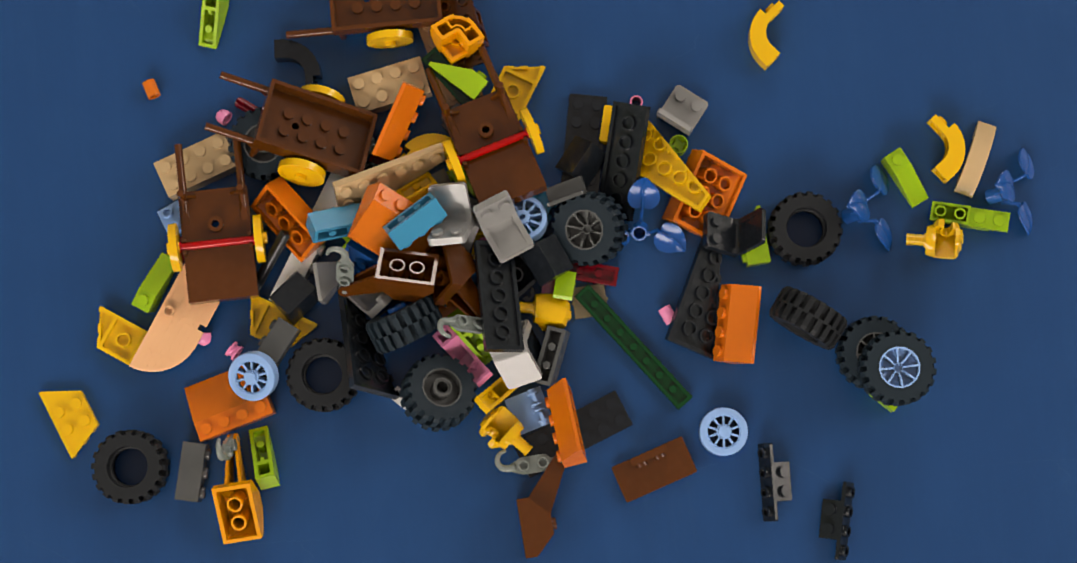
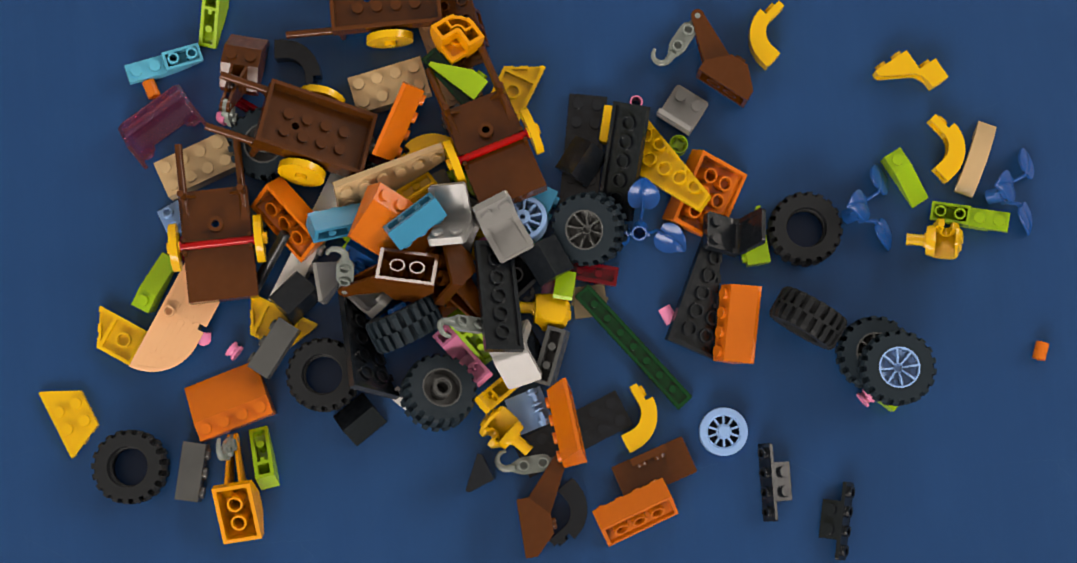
(158, 121): none -> clear pink windscreen
(164, 64): none -> medium azure slope
(246, 59): none -> reddish brown slope
(253, 375): light blue wheel -> none
(359, 419): none -> black slope
(480, 474): none -> black slope
(565, 191): dark grey panel -> none
(578, 512): none -> black arch
(635, 511): none -> orange slope
(648, 419): none -> yellow arch
(718, 70): none -> reddish brown slope
(865, 398): none -> bright pink bush
(904, 66): none -> yellow arch
(1040, 350): none -> orange hinge

